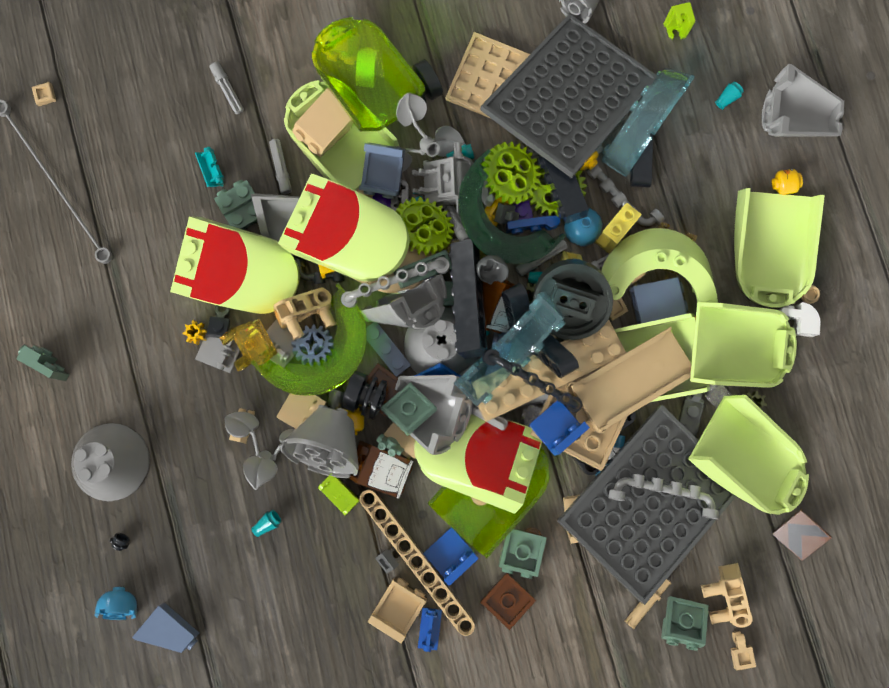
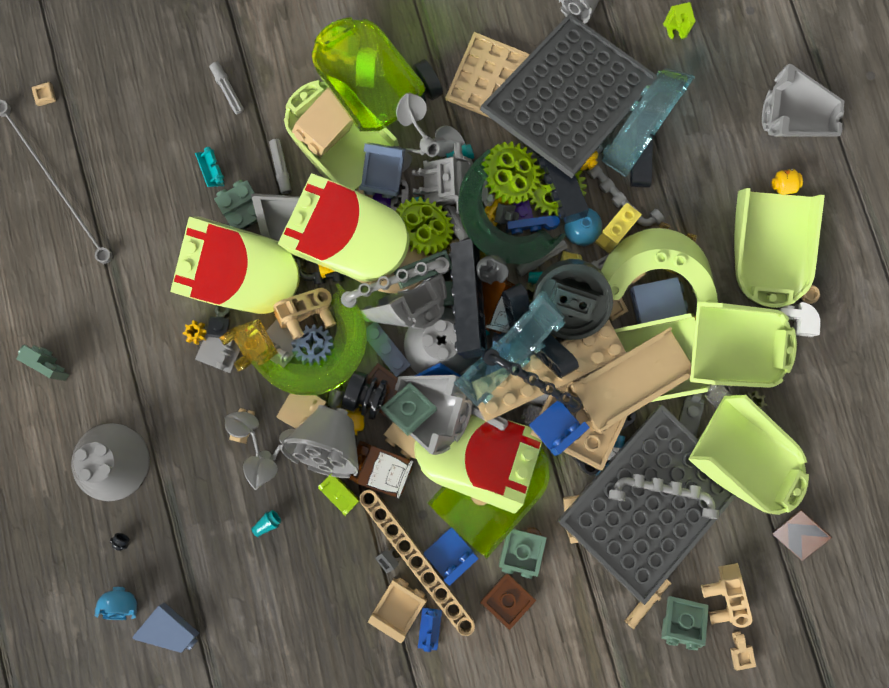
(390, 443): sand green piece -> none
(730, 94): teal cone -> none

